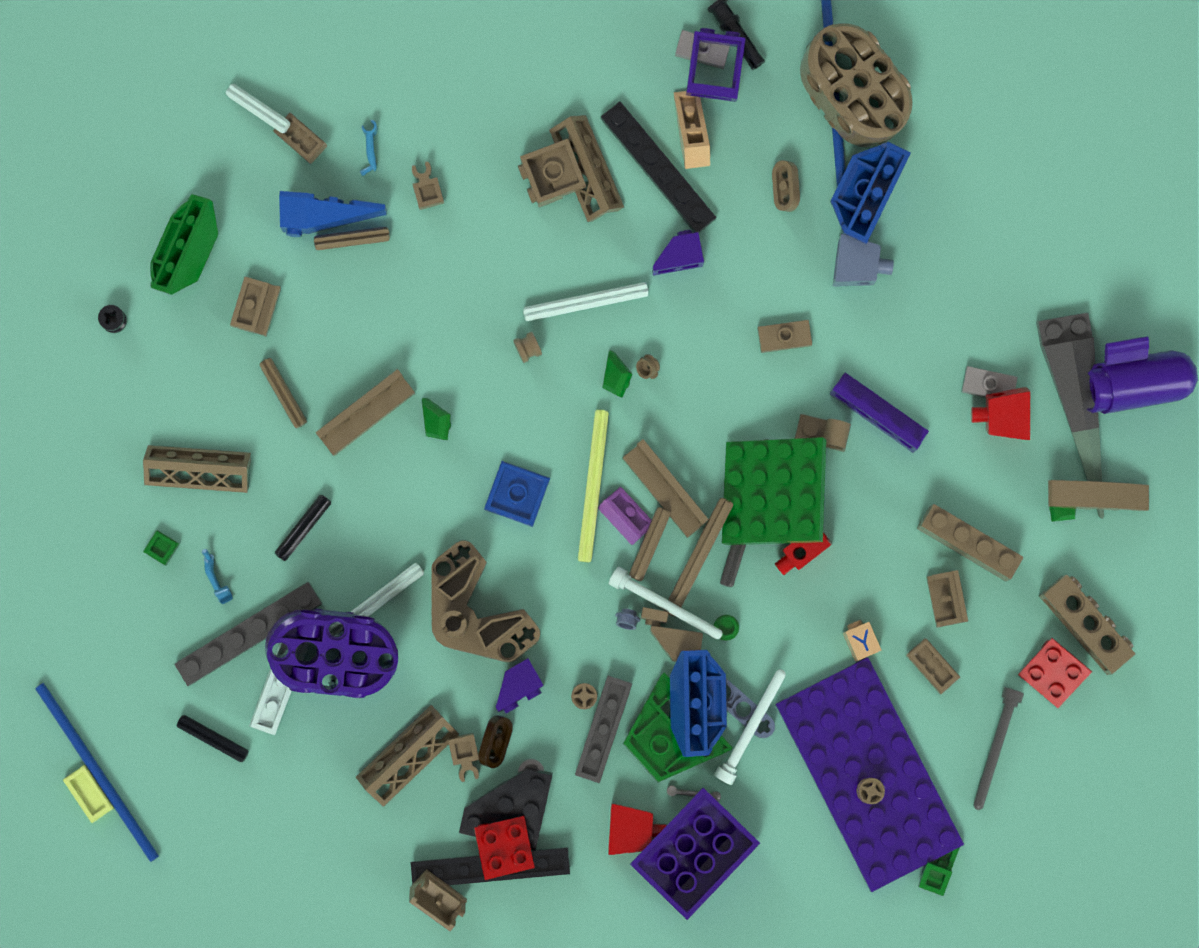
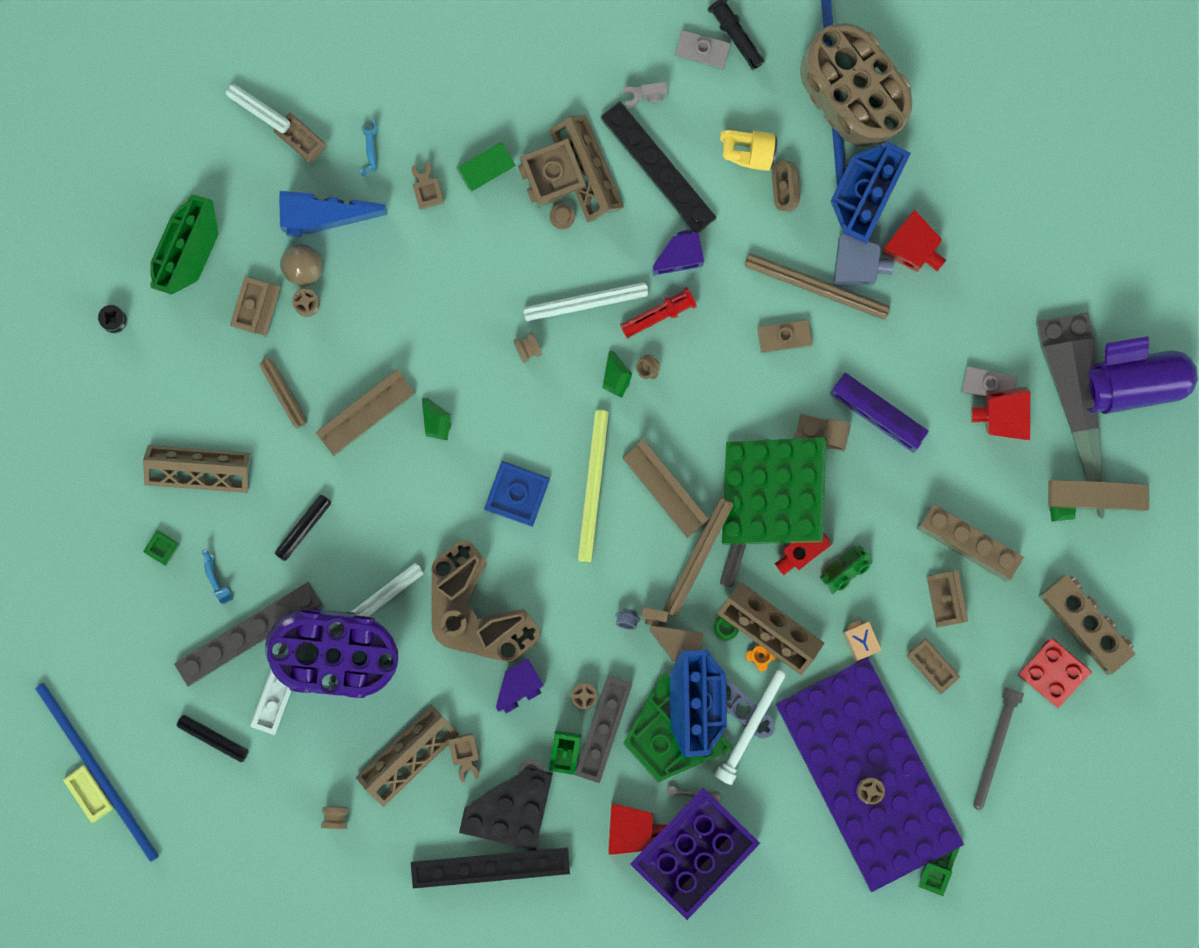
(301, 265): none -> dark tan hair
(304, 297): none -> dark tan wheel
(334, 817): none -> dark tan wheel
(351, 238): dark tan axle -> none
(437, 900): dark tan hinge -> none
(486, 166): none -> green hinge
(495, 741): dark brown plate -> none
(504, 847): red hinge -> none
(562, 216): none -> dark tan plate
(564, 752): none -> green slope
(622, 580): light aqua piece -> none
(625, 515): medium lavender slope -> none
(649, 544): dark tan axle -> none
(652, 93): none -> light grey plate
(669, 308): none -> red pin
(692, 131): tan slope -> none
(709, 91): dark purple window -> none
(760, 145): none -> light yellow piece
(761, 663): none -> light orange plate
(770, 628): none -> dark tan brick
(817, 286): none -> dark tan axle
(856, 562): none -> green hinge
(915, 245): none -> red torso

